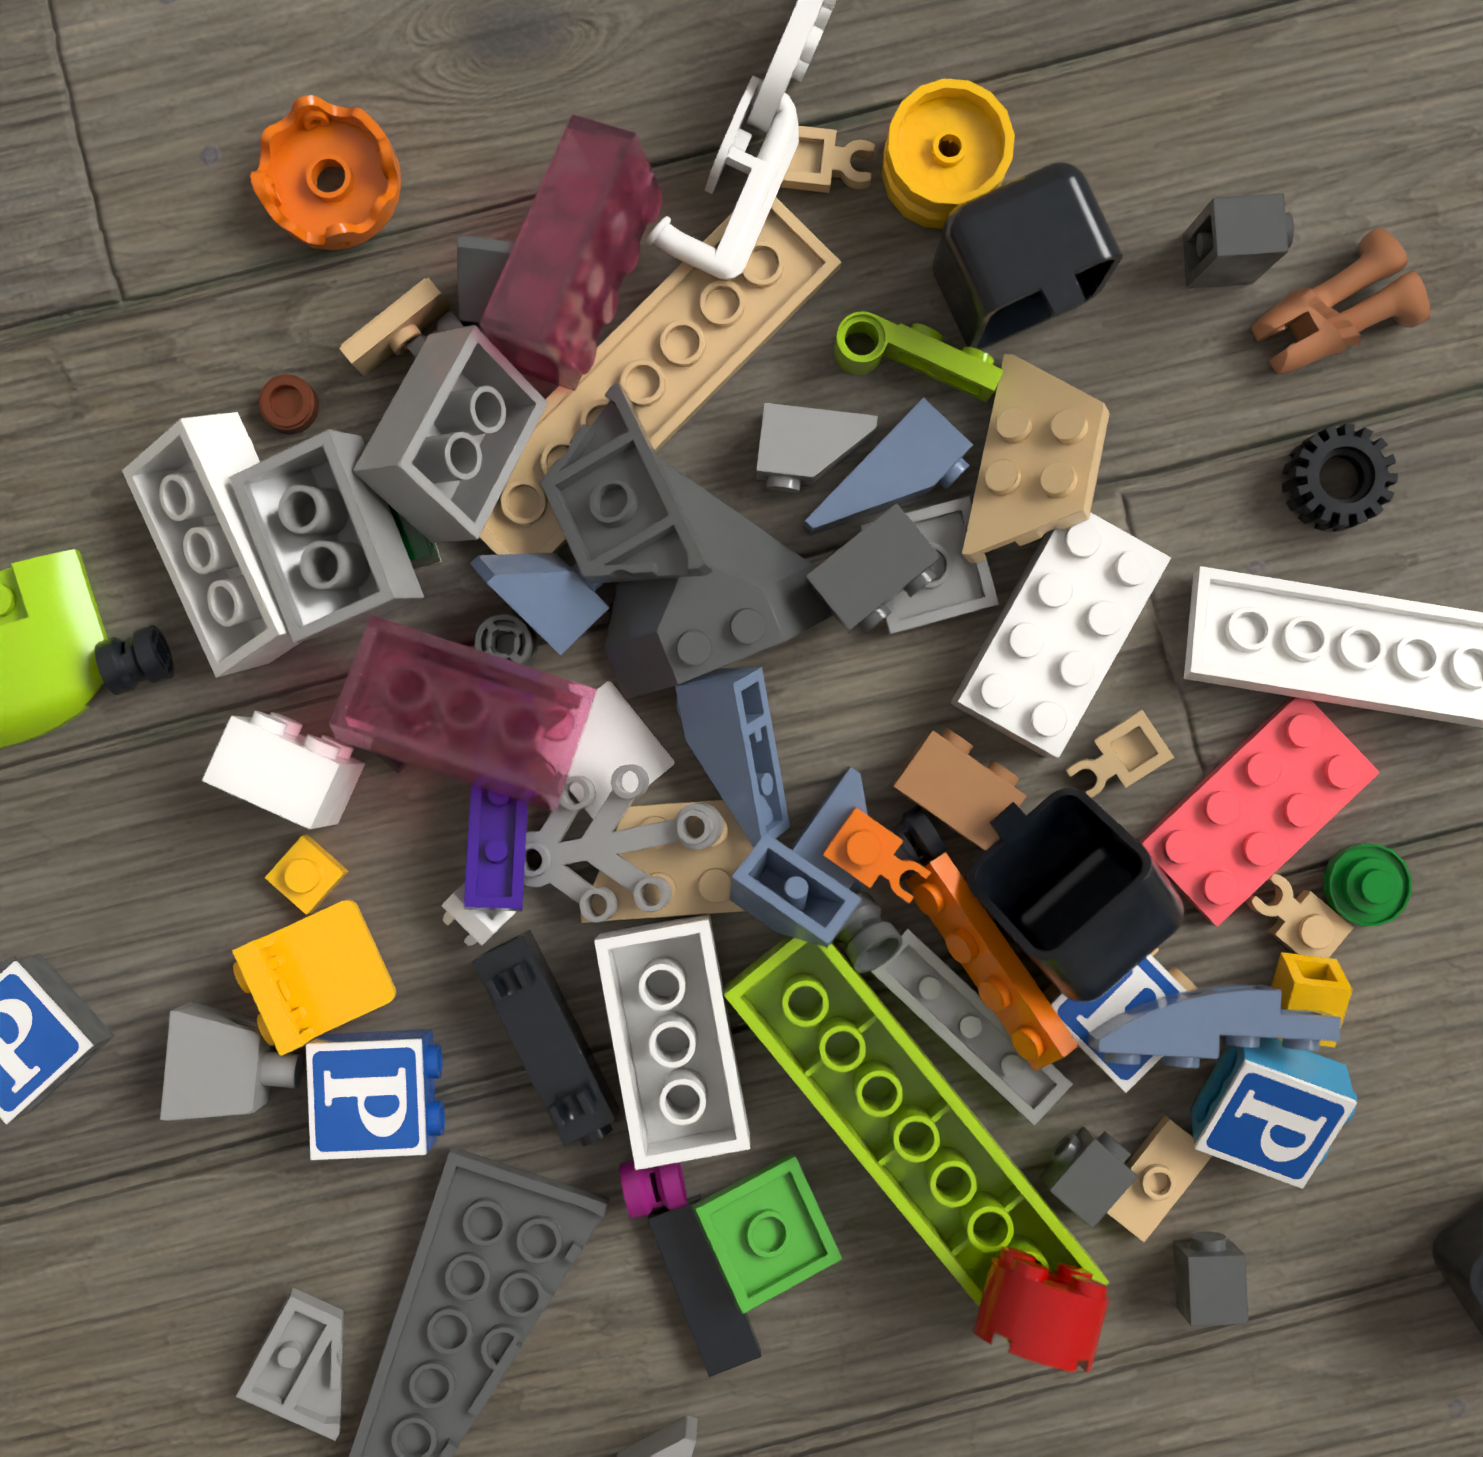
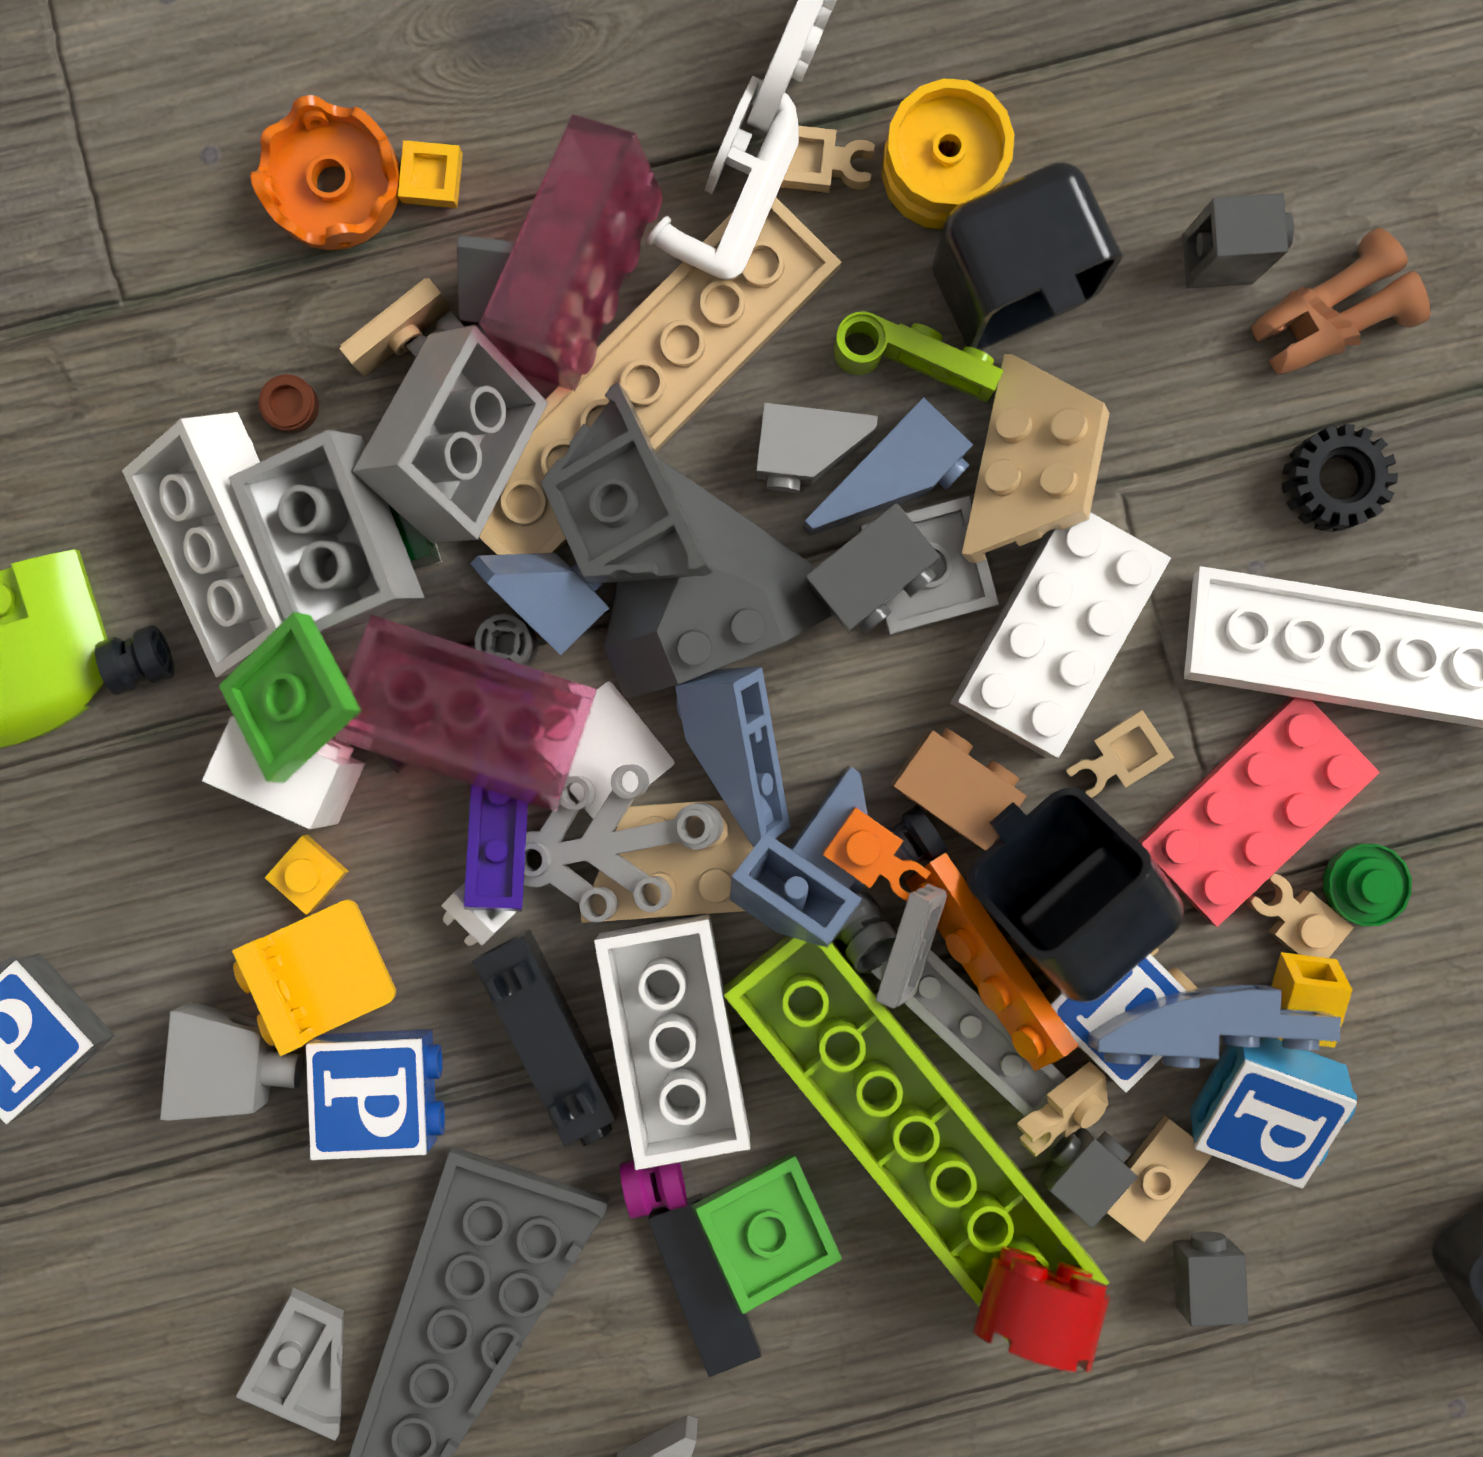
(289, 697): none -> bright green plate
(430, 174): none -> yellow plate
(911, 945): none -> light grey tile
(1071, 1105): none -> tan plate

